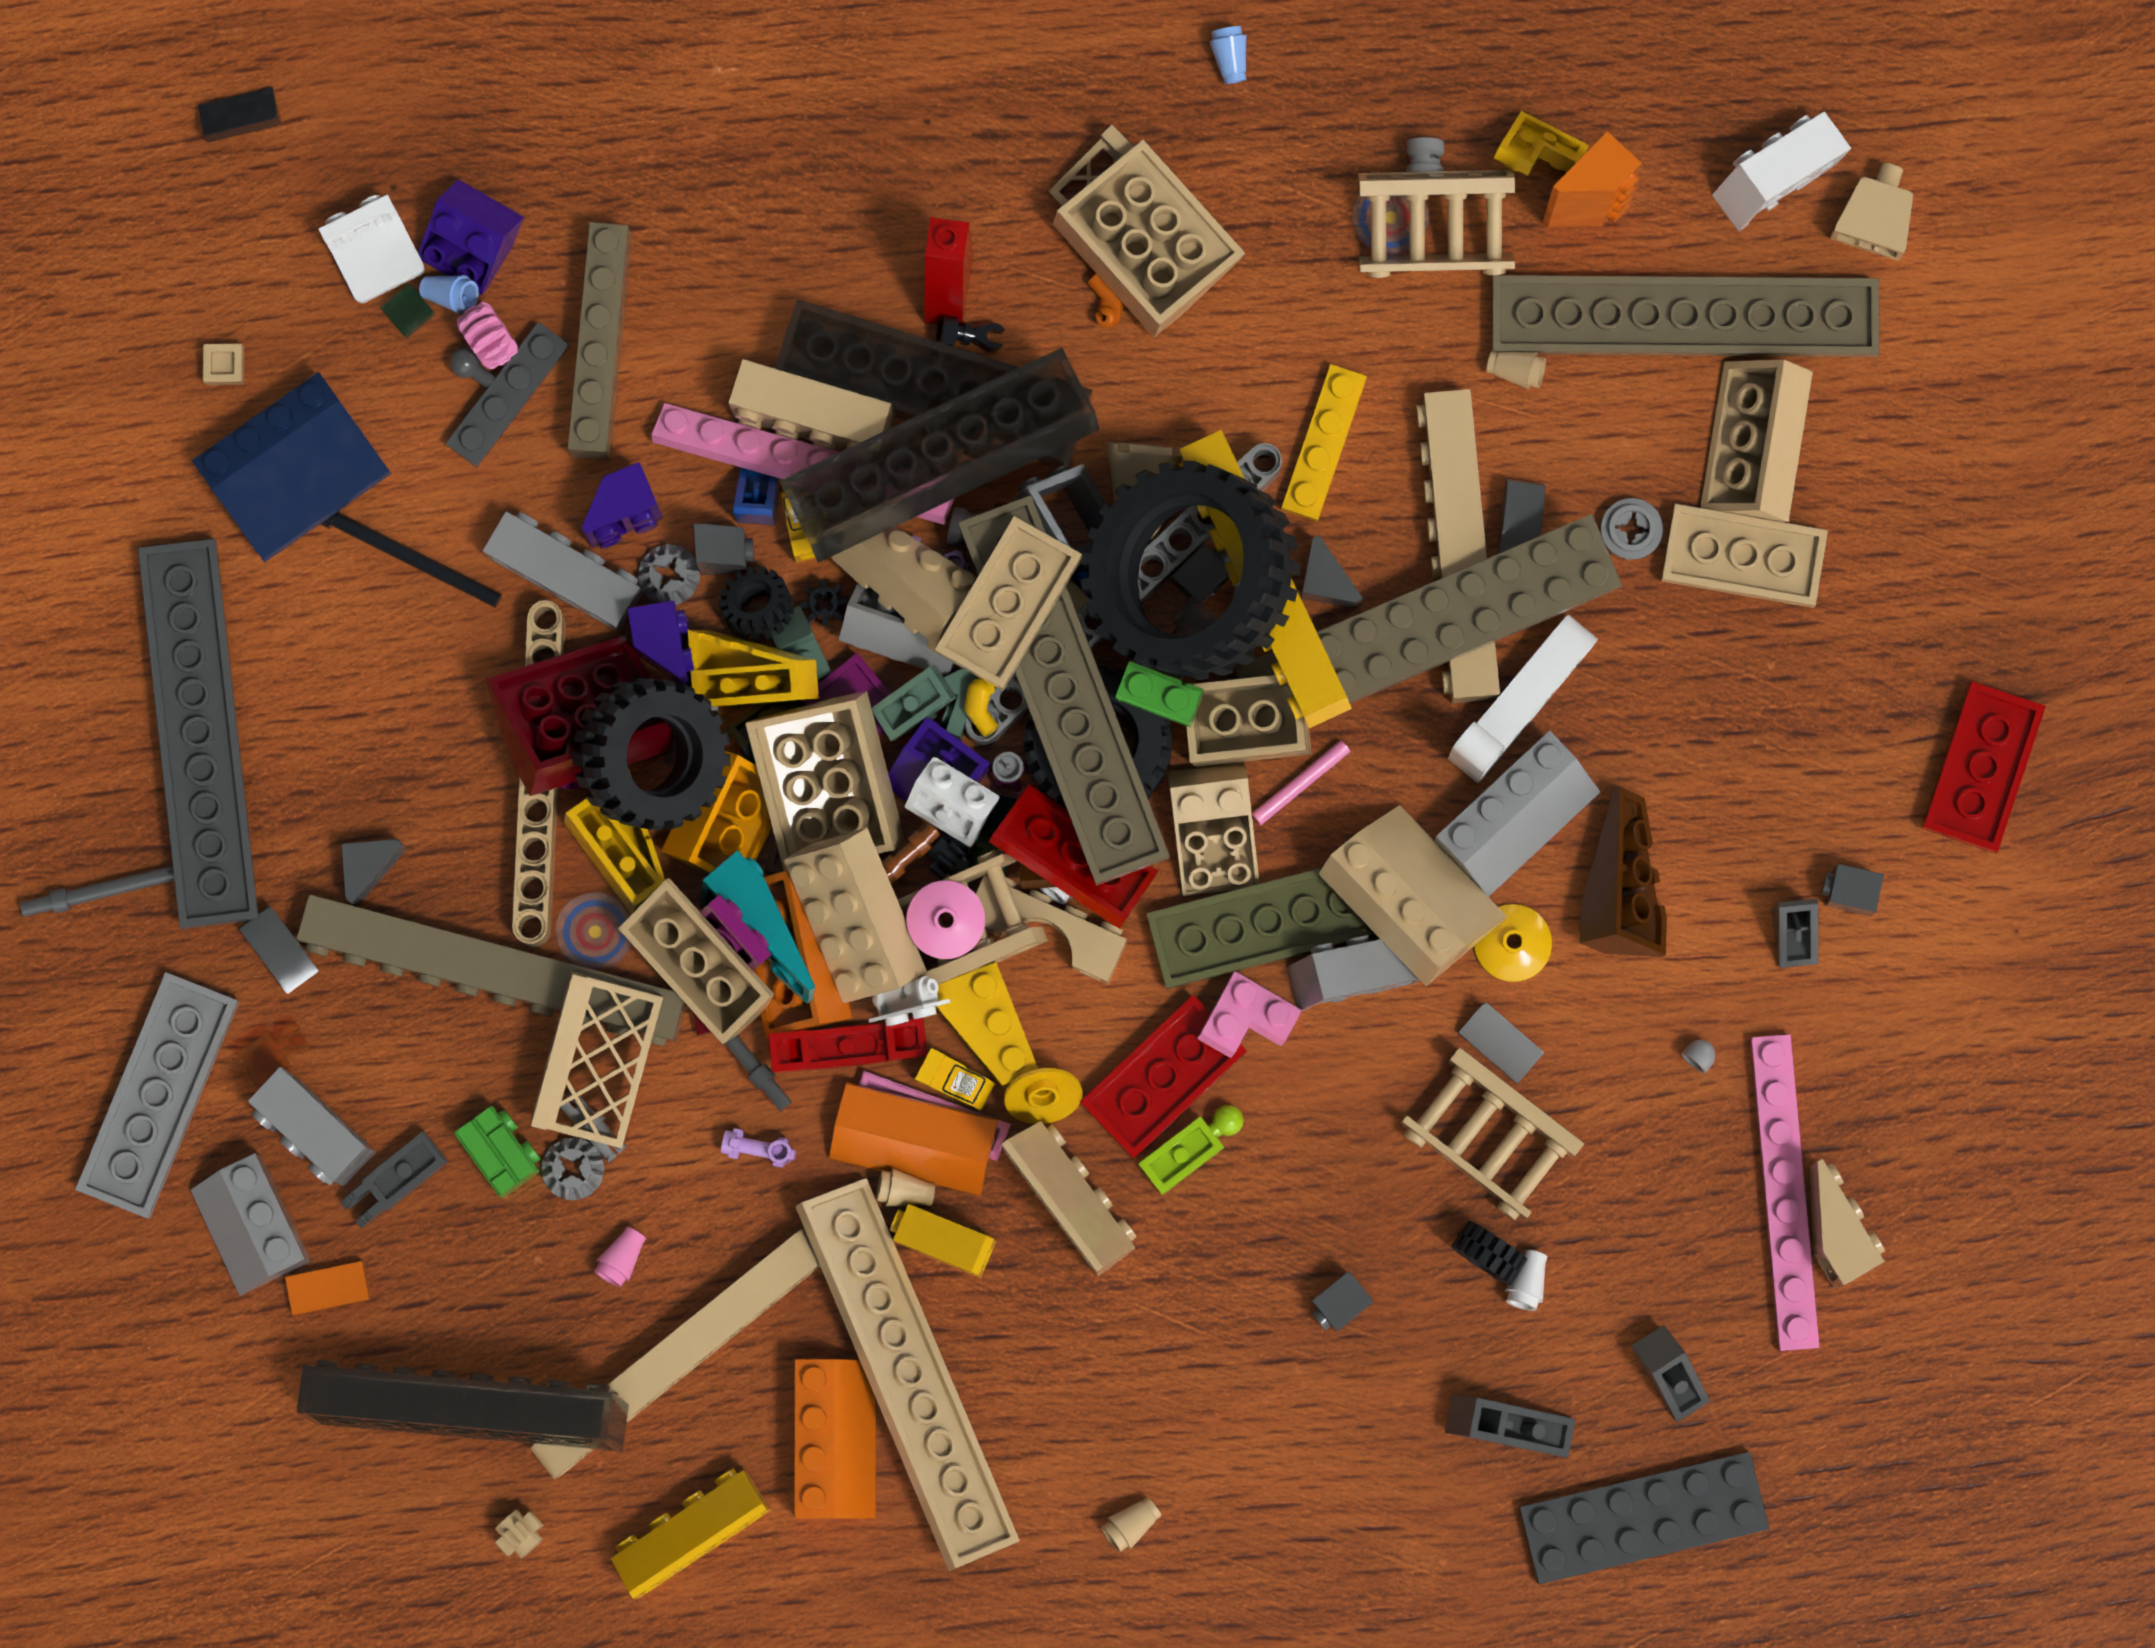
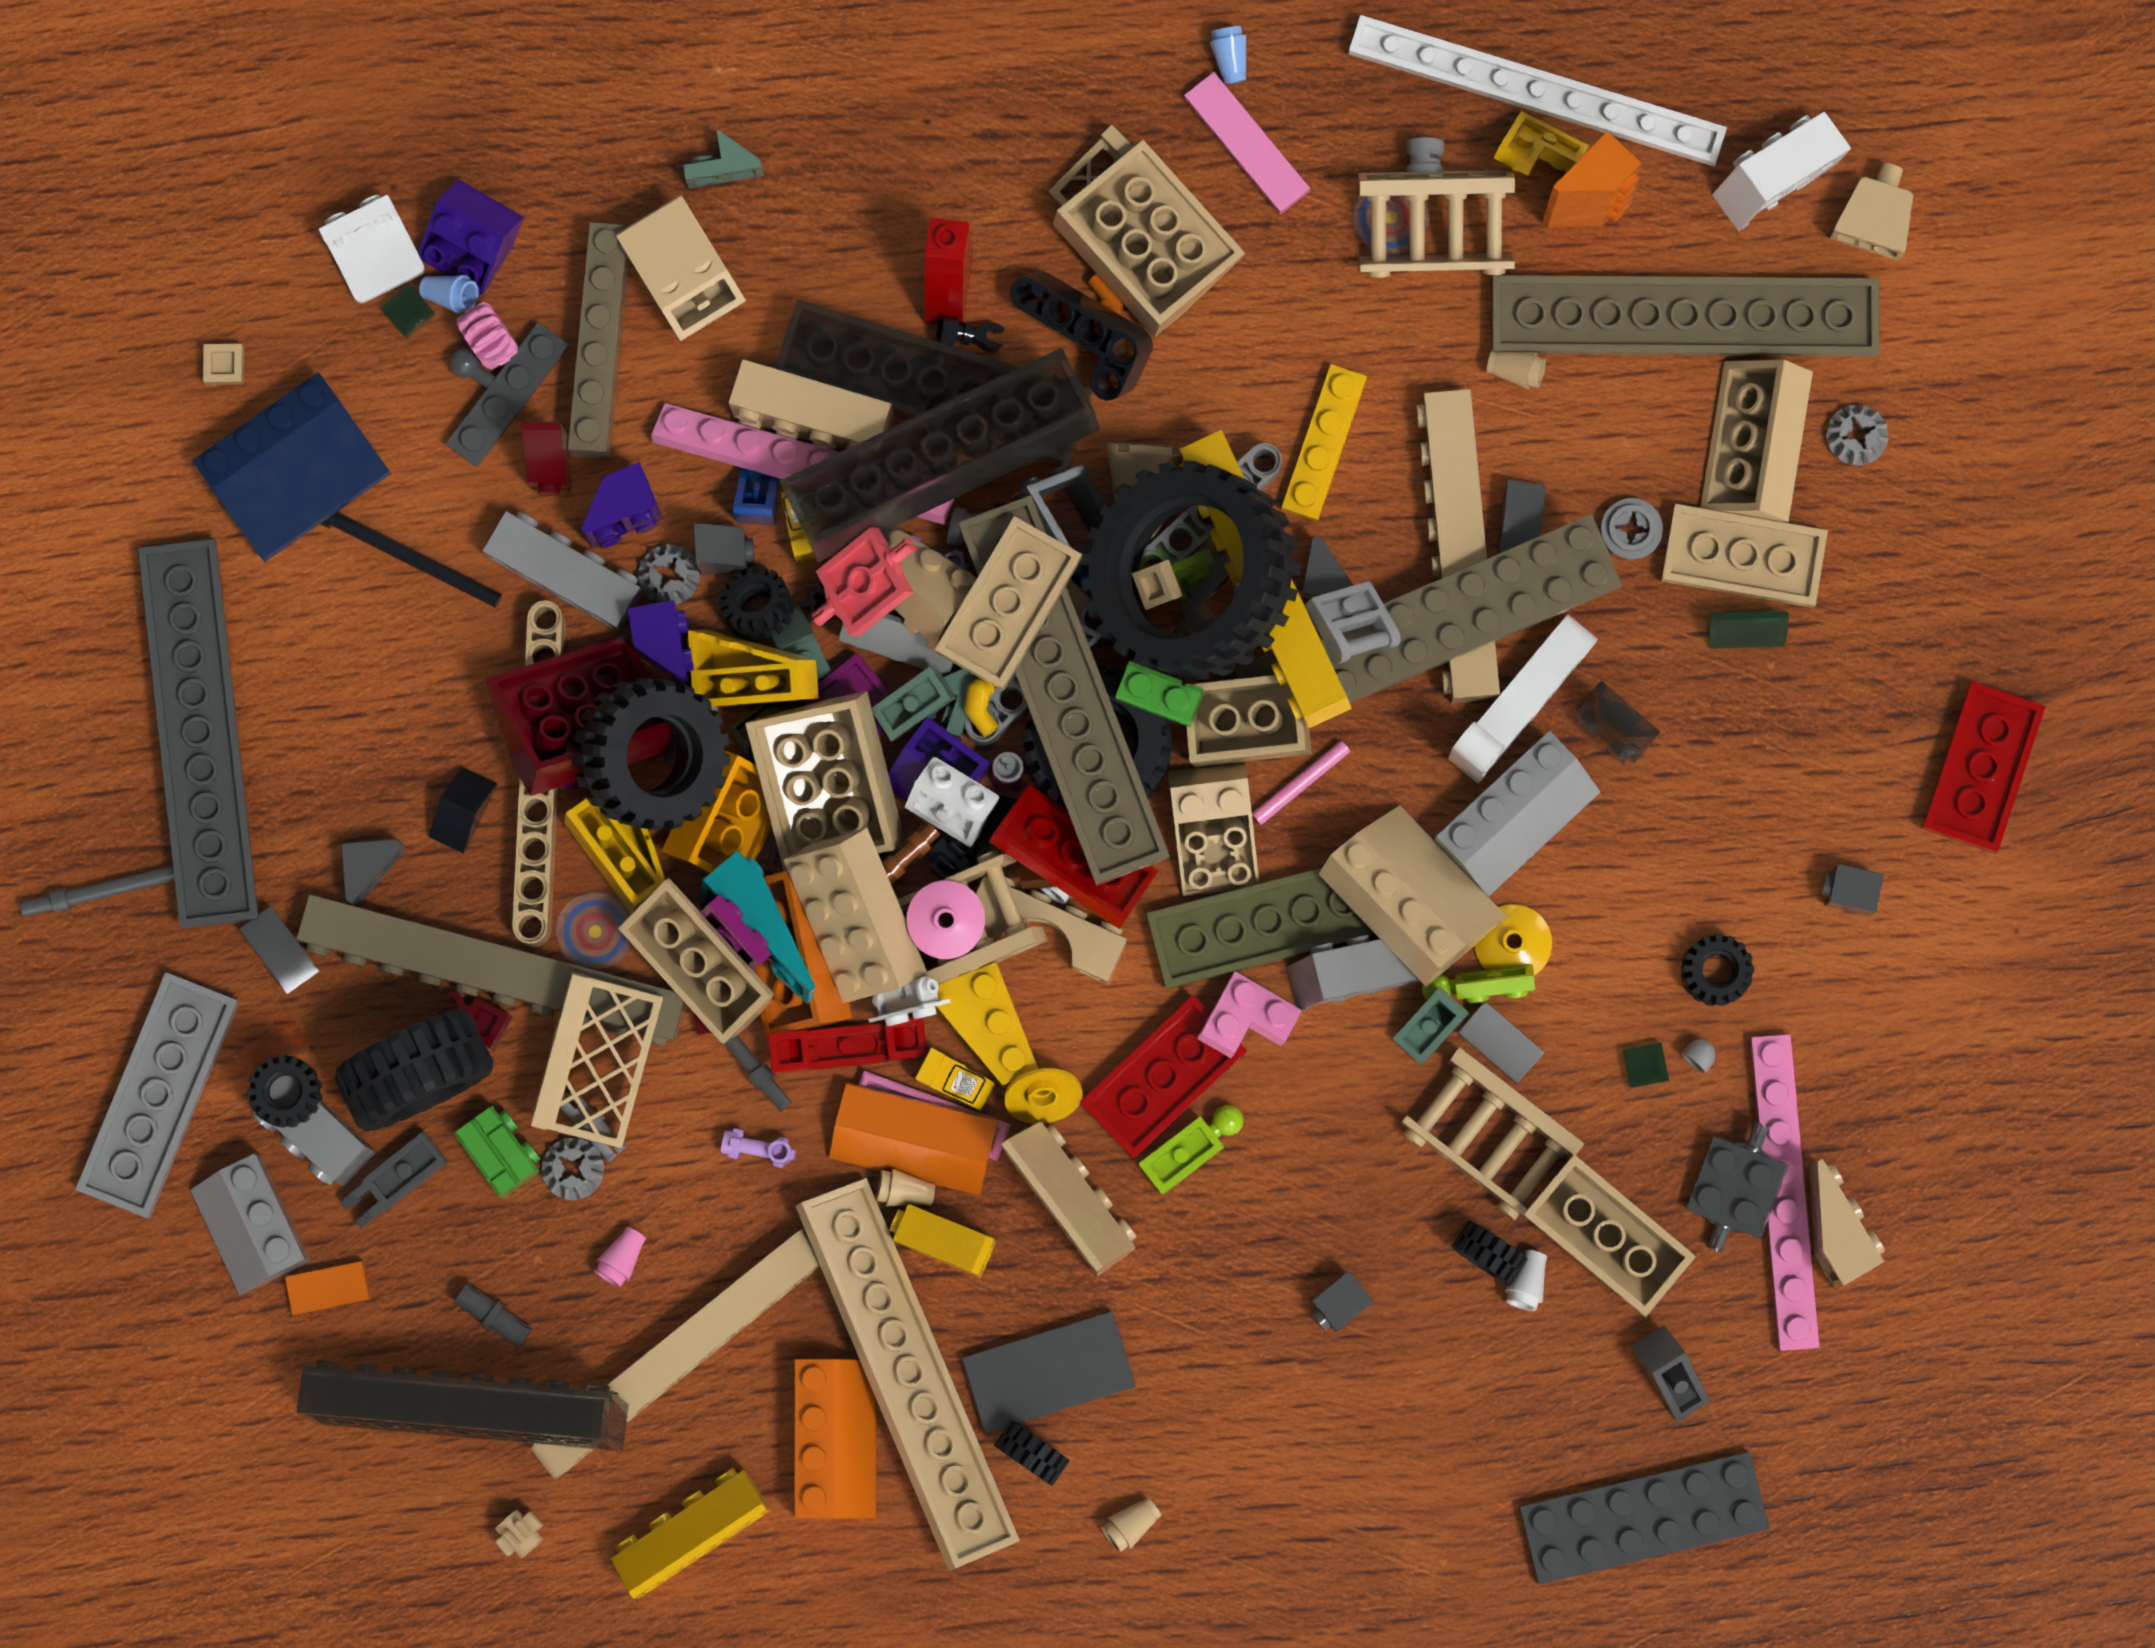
(239, 115): black slope -> none
(260, 1091): none -> black tyre
(413, 1070): none -> black tyre
(461, 809): none -> black slope
(488, 1018): none -> dark red plate
(492, 1315): none -> dark grey pin
(547, 457): none -> dark red slope
(680, 267): none -> tan slope
(734, 165): none -> sand green slope
(864, 581): none -> coral plate
(1031, 1453): none -> black tyre
(1049, 1372): none -> dark grey tile
(1079, 328): none -> black beam
(1157, 584): none -> tan plate
(1193, 569): none -> clear neon green bracket
(1247, 143): none -> bright pink tile
(1349, 610): none -> light grey plate
(1430, 1025): none -> sand green slope
(1479, 985): none -> lime plate
(1509, 1425): dark grey slope -> none
(1537, 90): none -> white plate
(1609, 1235): none -> tan slope
(1616, 723): none -> clear smoke slope
(1620, 897): reddish brown wedge -> none
(1645, 1065): none -> clear green tile
(1725, 947): none -> black tyre
(1737, 1187): none -> dark grey plate
(1747, 629): none -> clear green slope
(1796, 932): dark grey slope -> none
(1850, 450): none -> light grey gear

